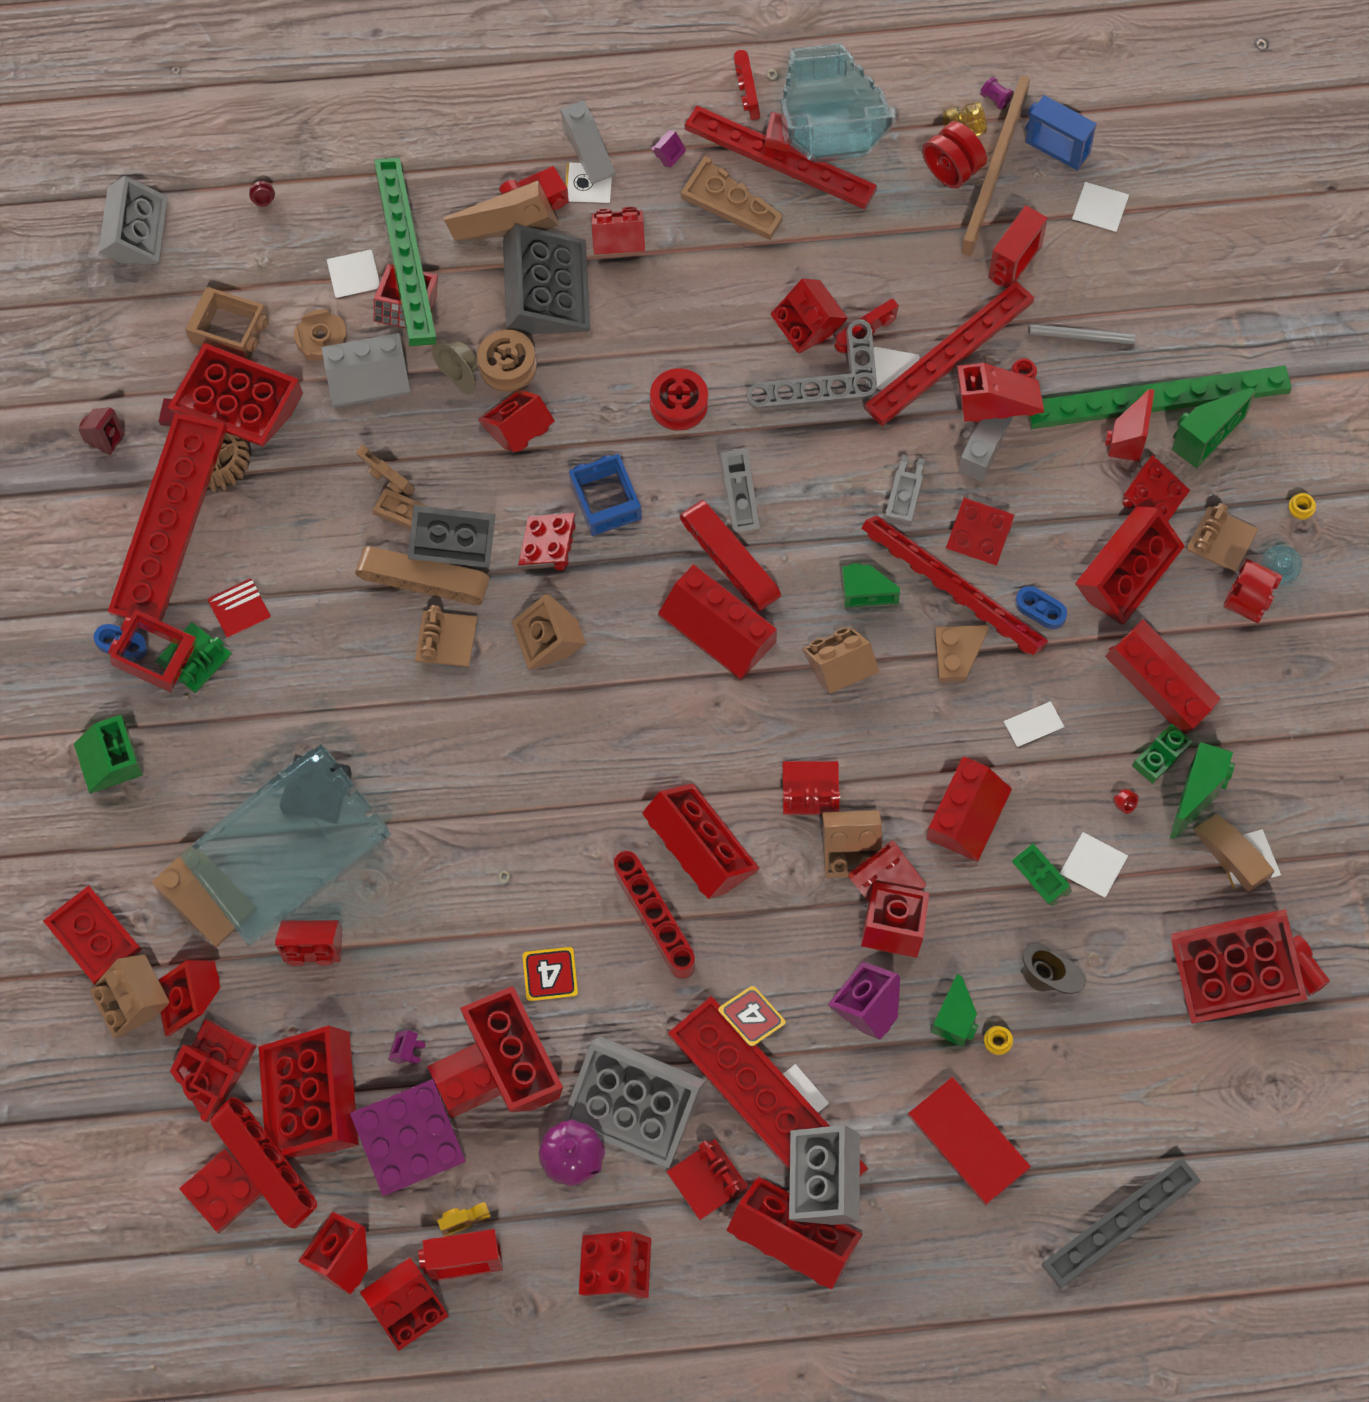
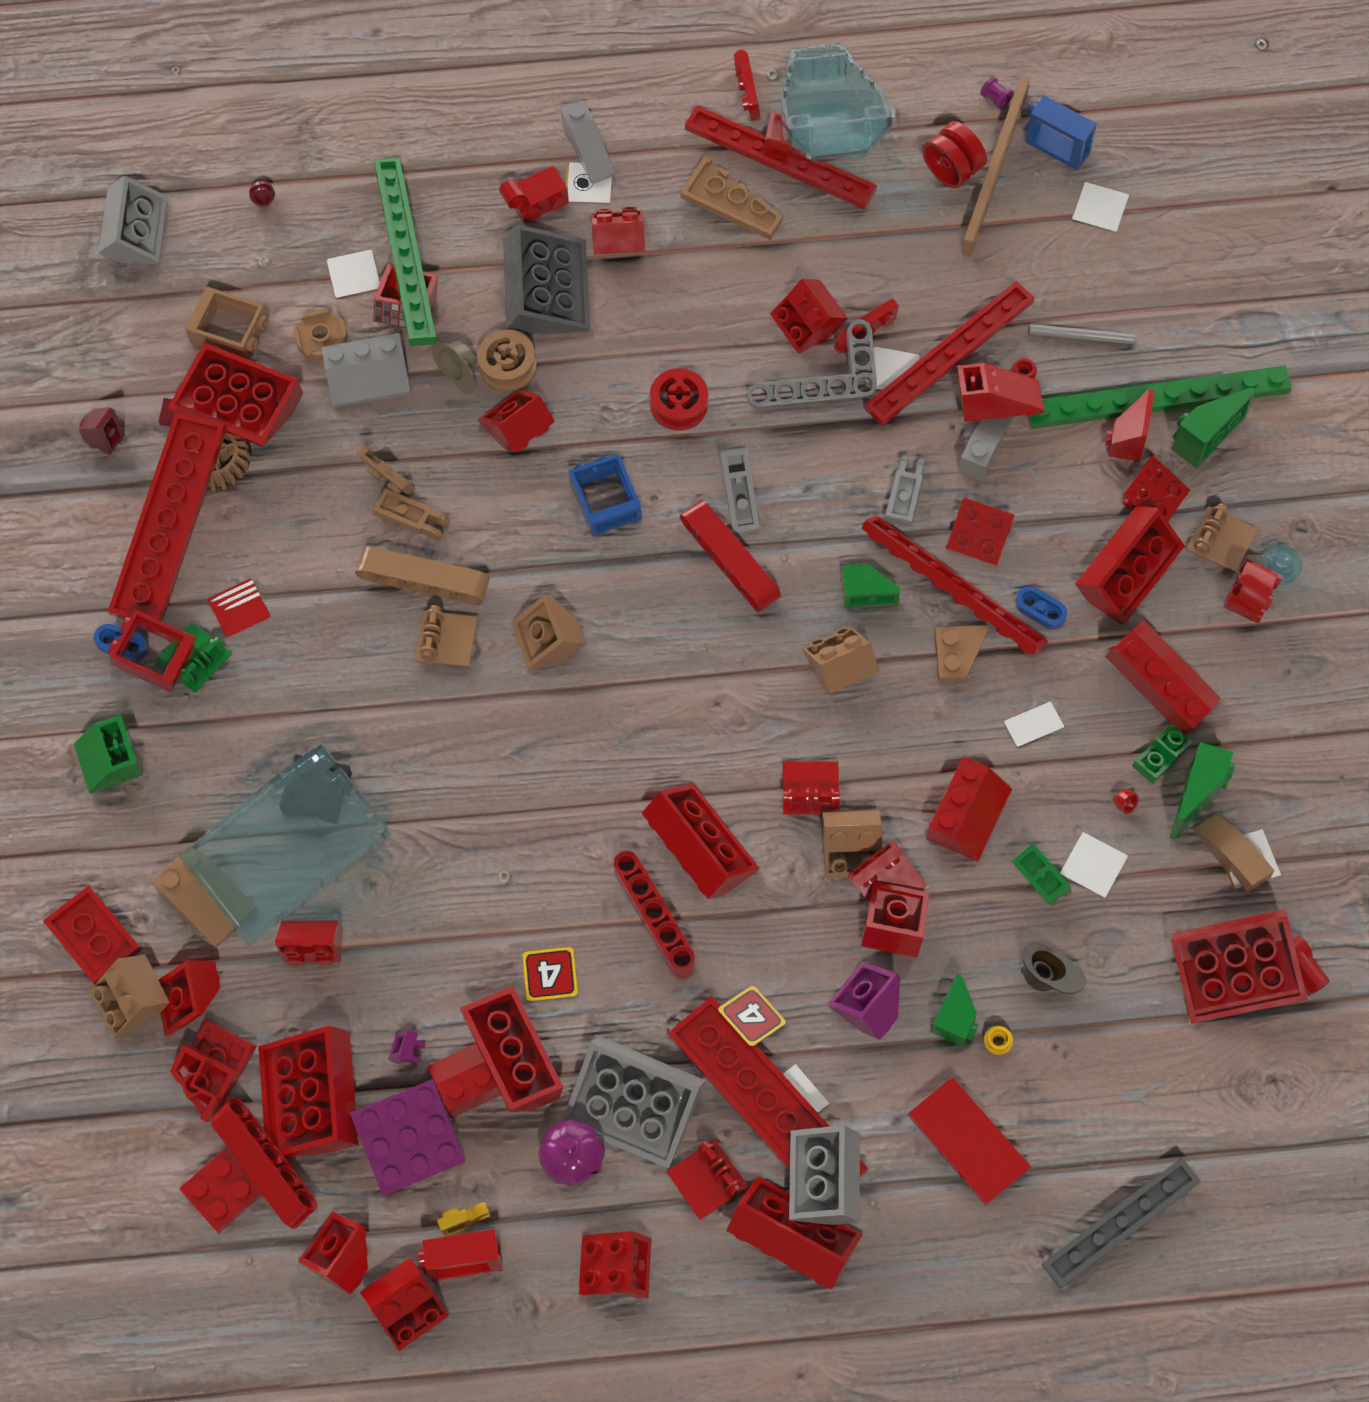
(451, 536): dark grey slope -> none
(497, 216): medium nougat wedge -> none
(548, 540): hinge -> none
(669, 149): magenta tile -> none
(718, 622): red slope -> none
(972, 113): clear yellow wheel -> none
(1017, 247): red window -> none
(1304, 500): yellow plate -> none

